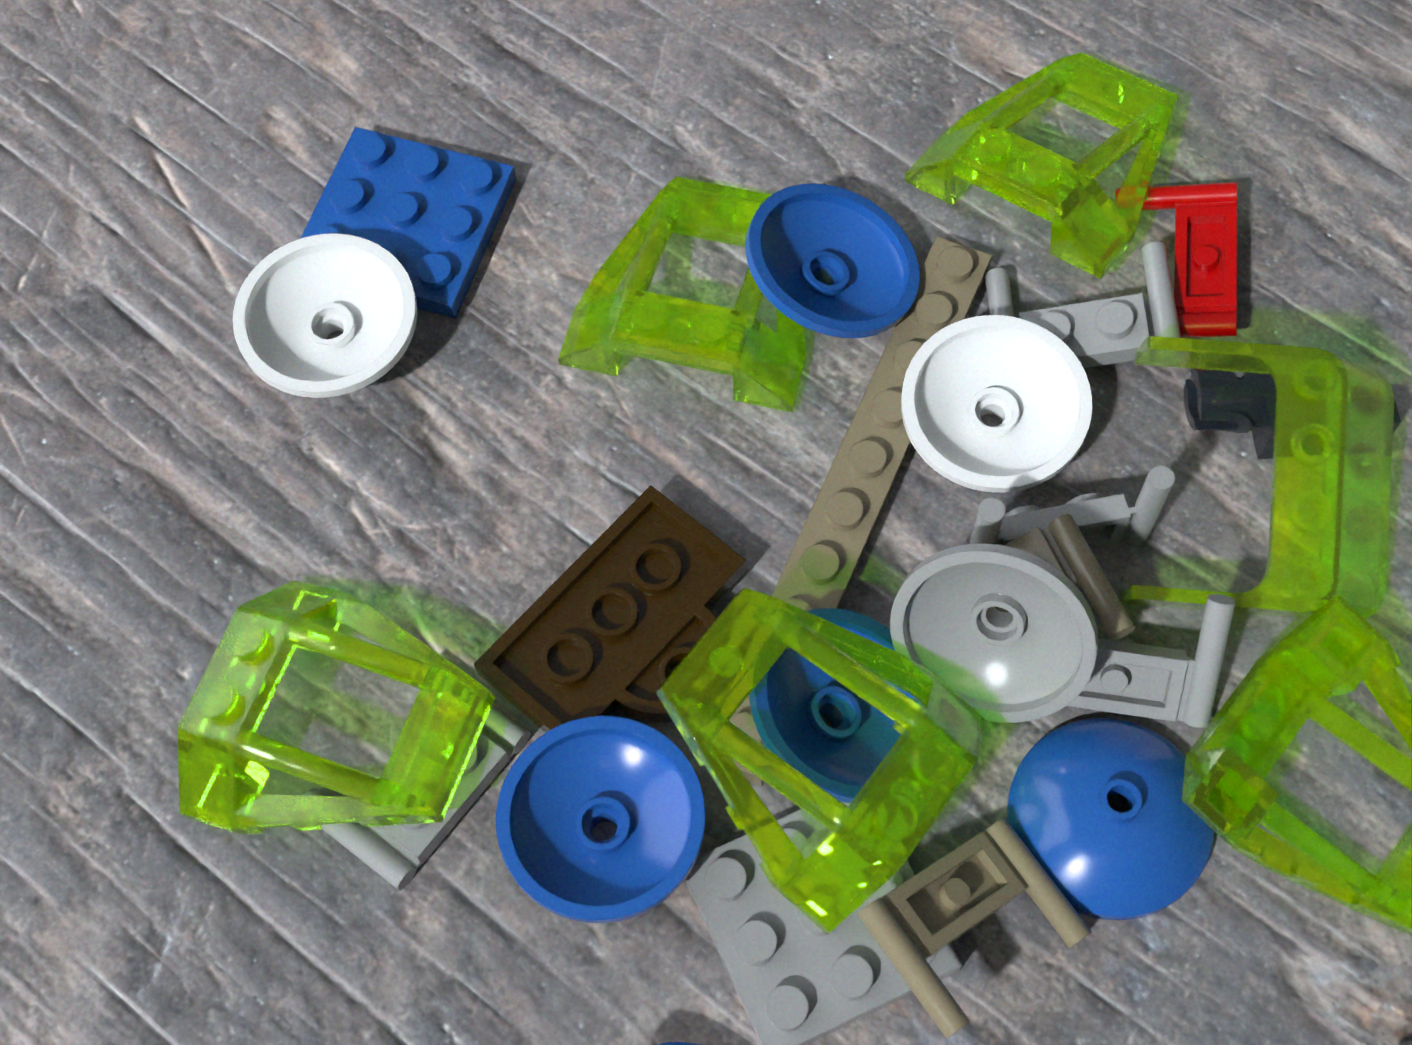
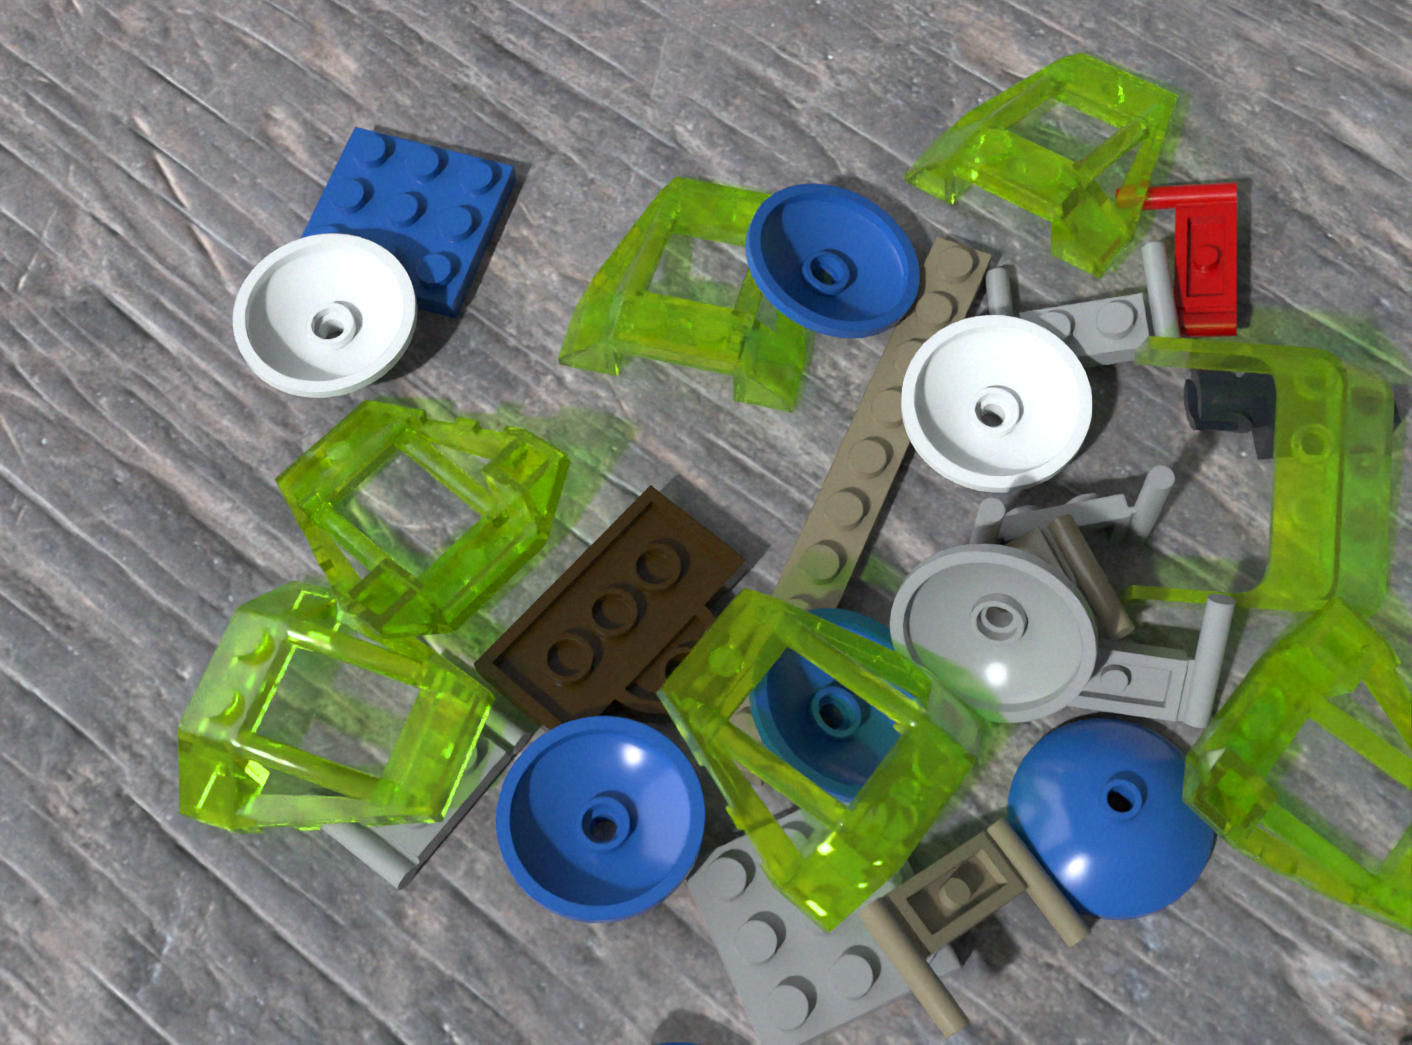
(514, 526): none -> clear neon green windscreen

